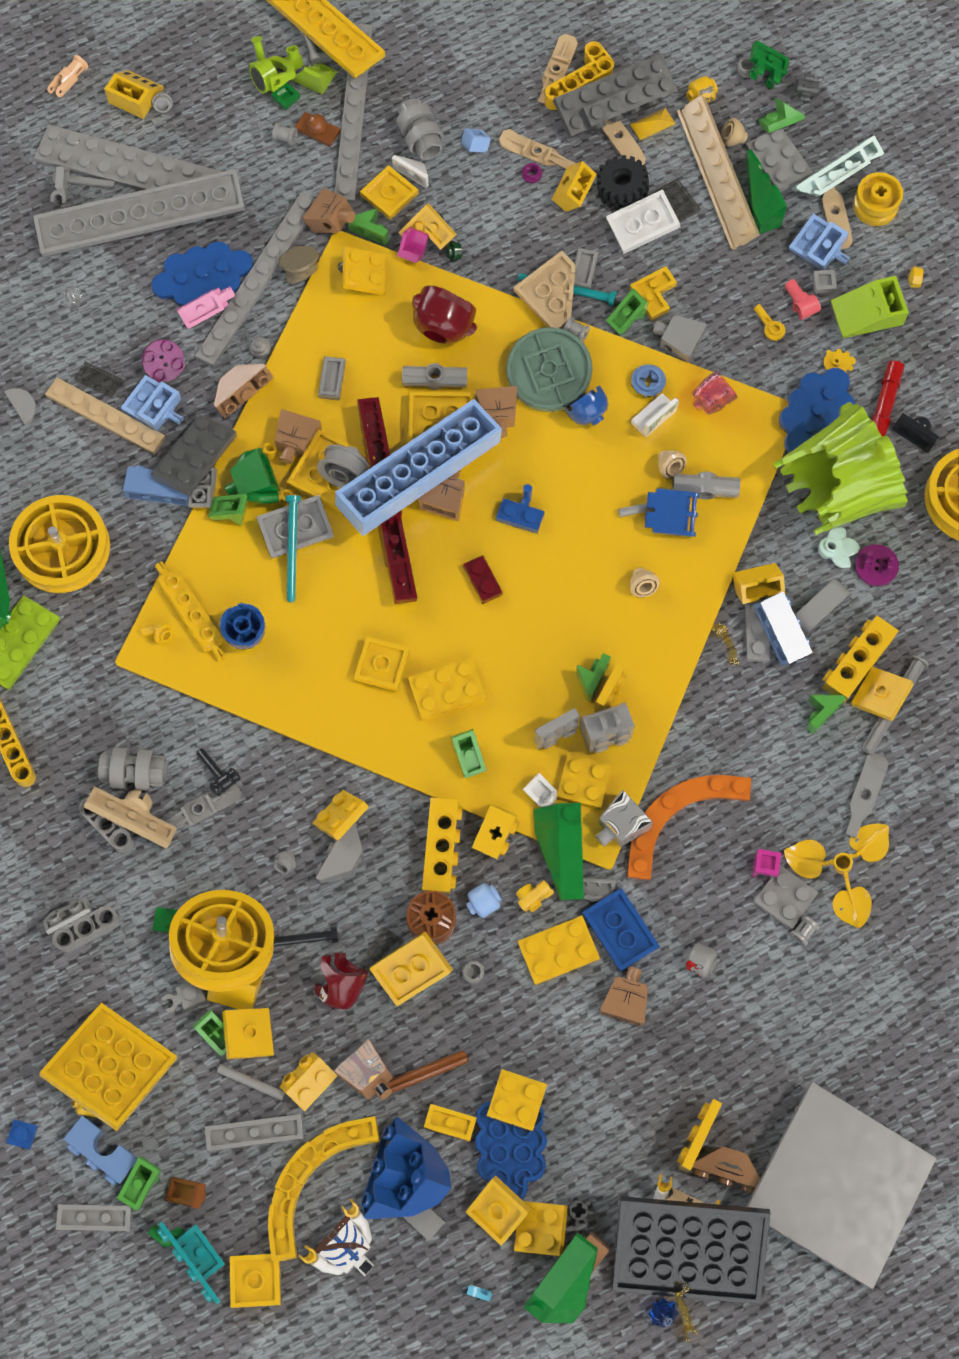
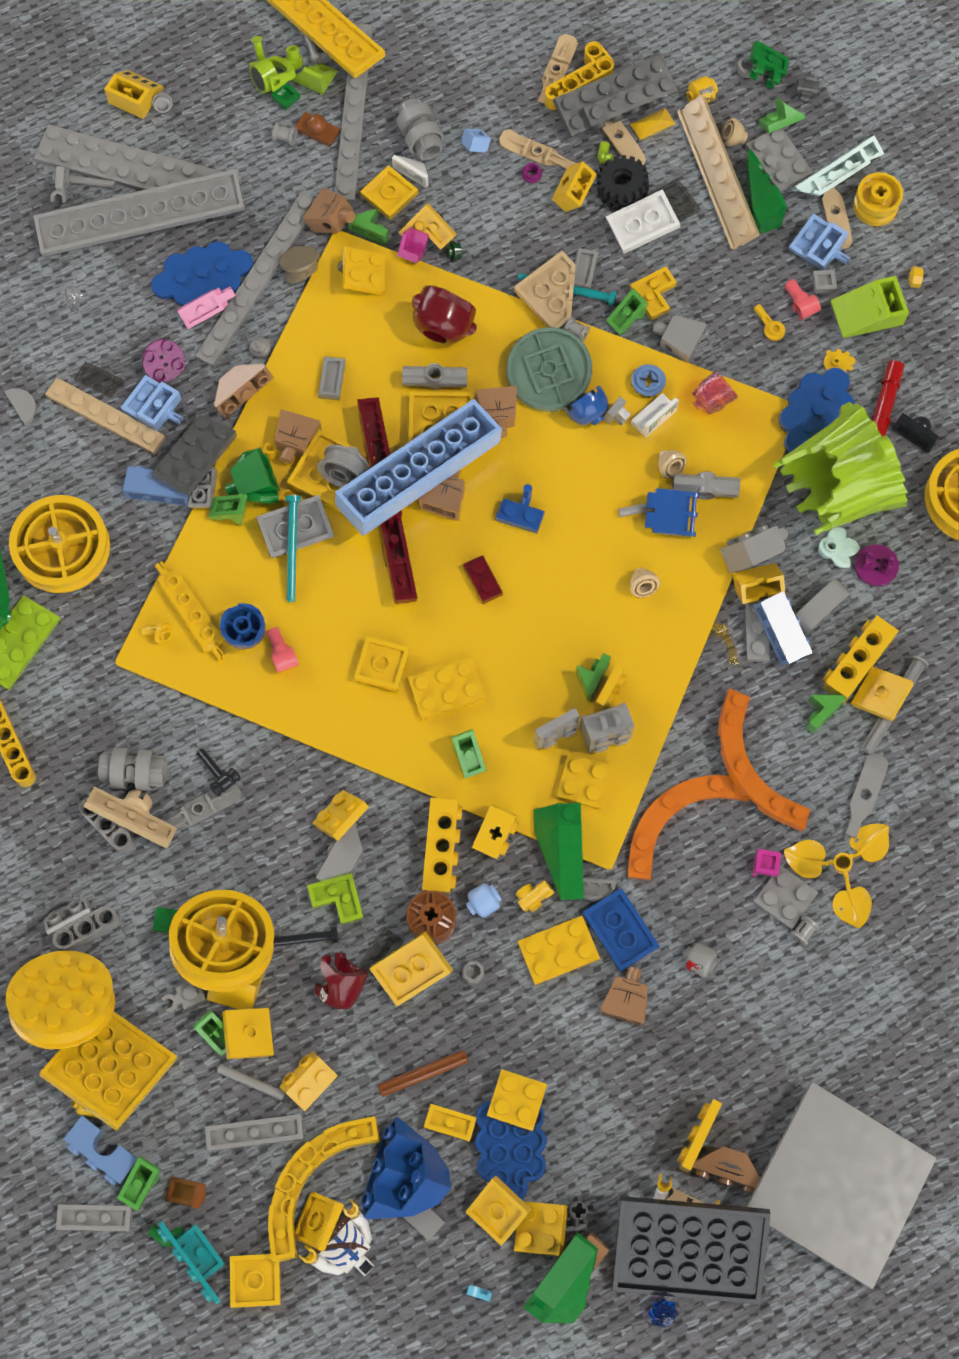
(22, 1134): blue plate -> none
(60, 999): none -> yellow wheel
(68, 76): light nougat piece -> none
(282, 654): none -> coral pin
(284, 862): light grey plate -> none
(317, 1221): none -> yellow plate
(339, 891): none -> lime plate
(366, 1072): medium nougat torso -> none
(541, 791): white plate -> none
(603, 153): none -> lime arm
(617, 412): none -> light grey tile
(622, 821): light grey torso -> none
(685, 1314): clear yellow piece -> none
(743, 774): none -> orange plate
(754, 547): none -> light grey hinge

